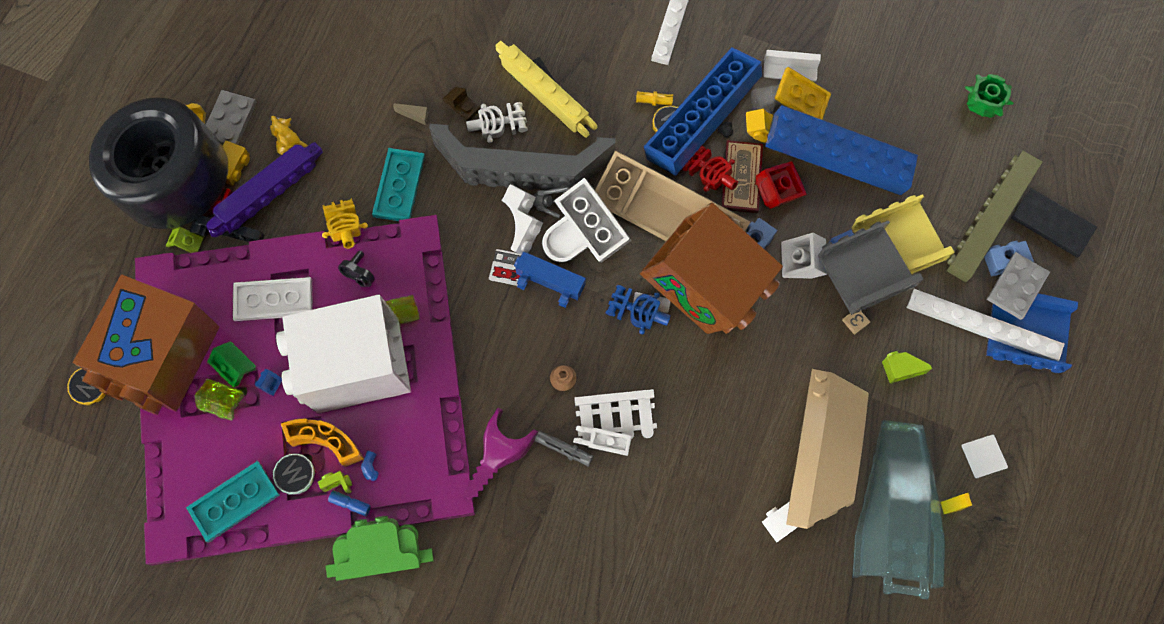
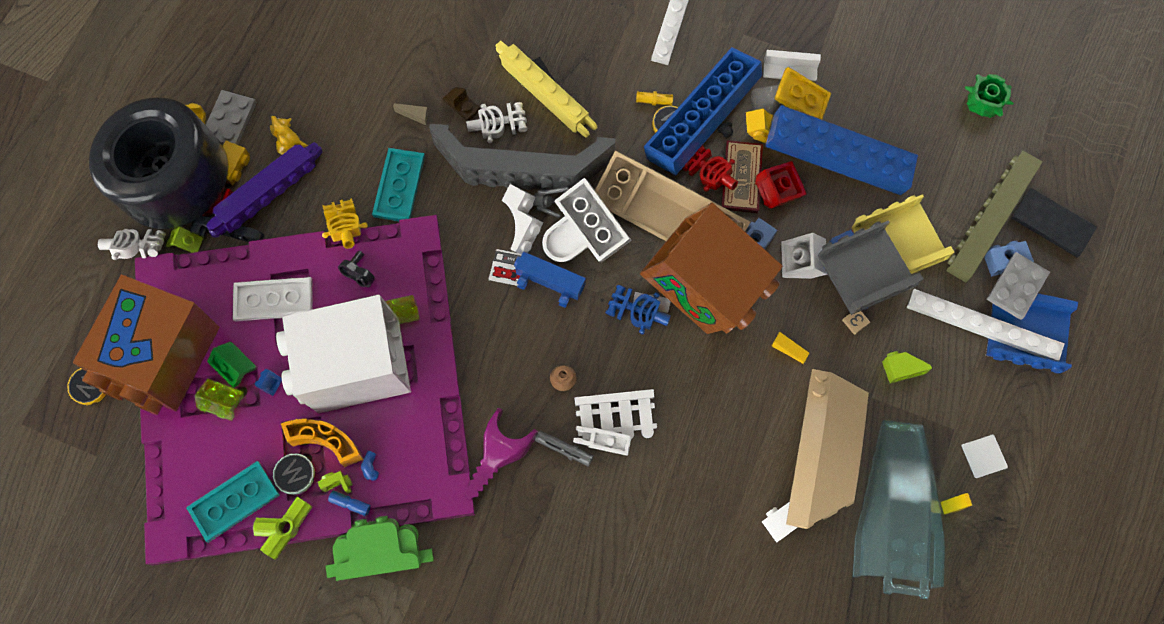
(128, 243): none -> white torso
(273, 528): none -> lime piece
(790, 348): none -> yellow piece

